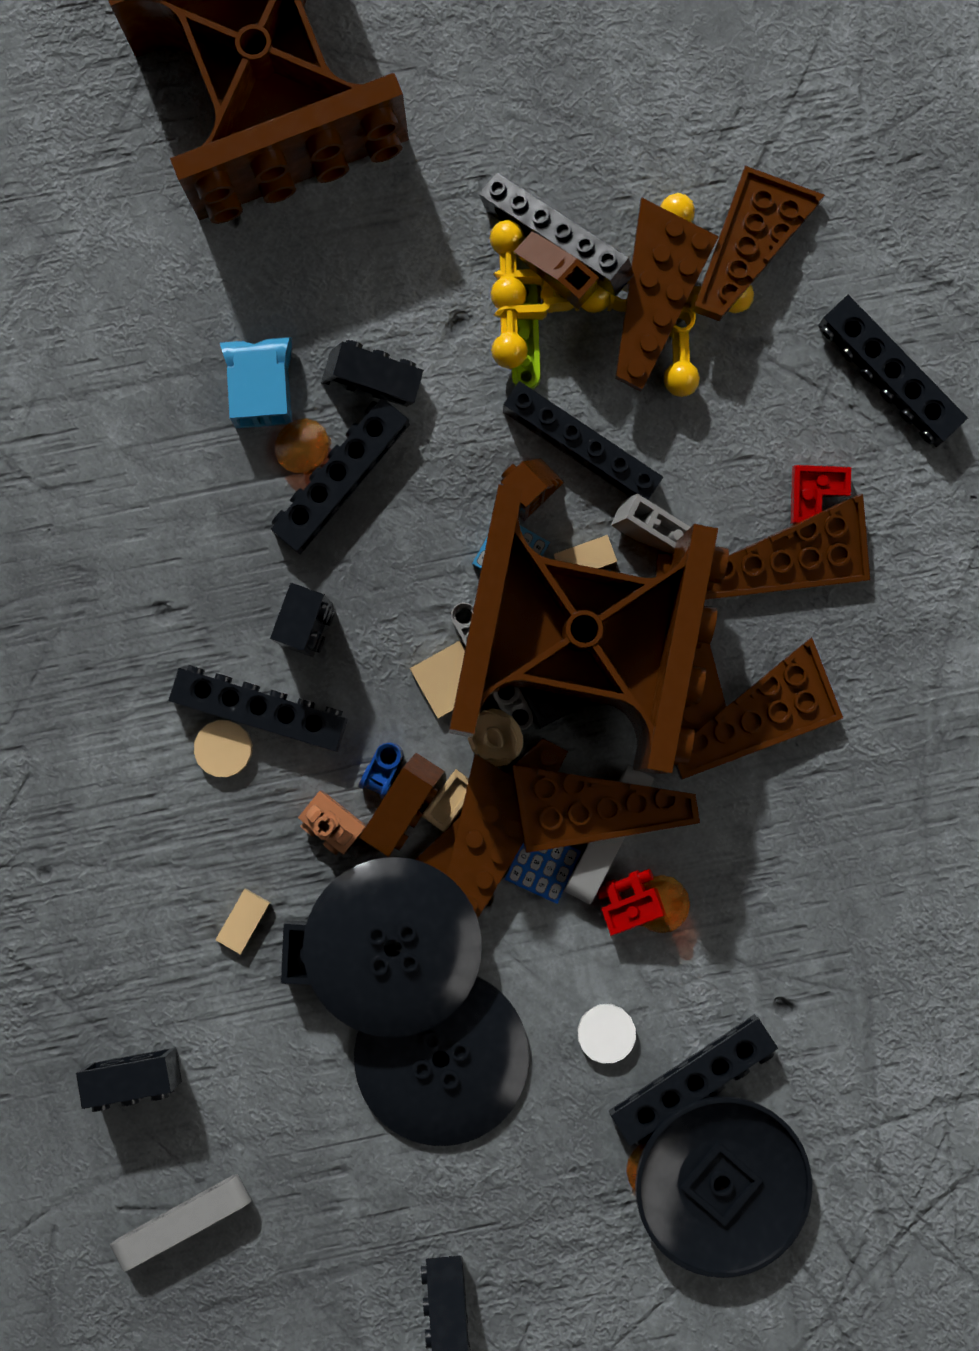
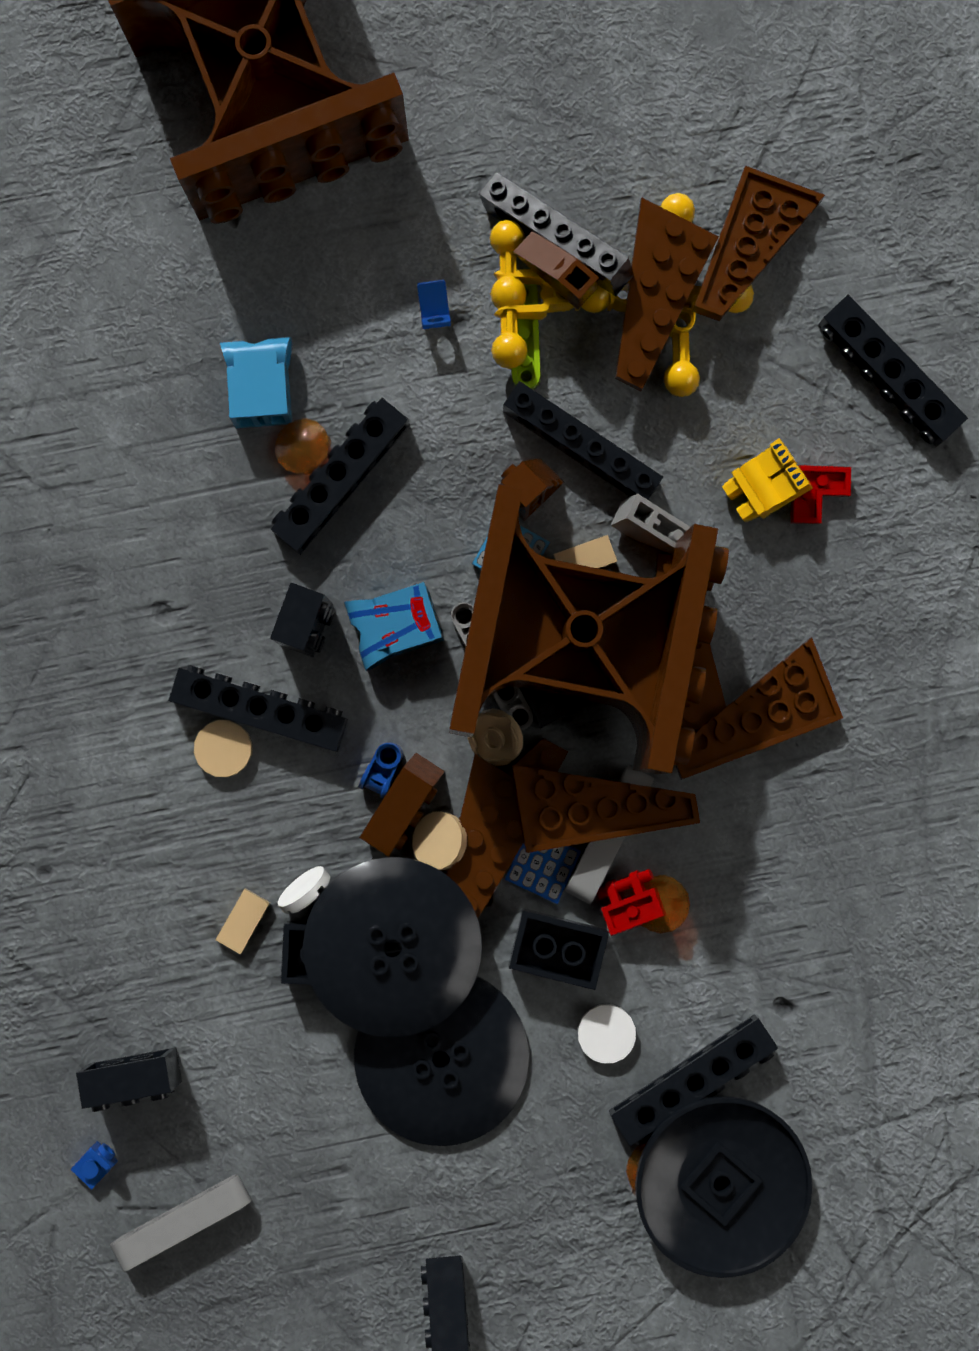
(95, 1164): none -> blue bracket
(303, 890): none -> white tile
(331, 823): nougat brick -> none
(373, 373): black wedge -> none
(394, 624): none -> dark azure piece
(434, 304): none -> blue bracket
(439, 840): none -> tan tile
(440, 677): tan tile -> none
(447, 802): tan tile -> none
(558, 949): none -> black brick
(768, 482): none -> yellow hips
(811, 553): reddish brown wing -> none

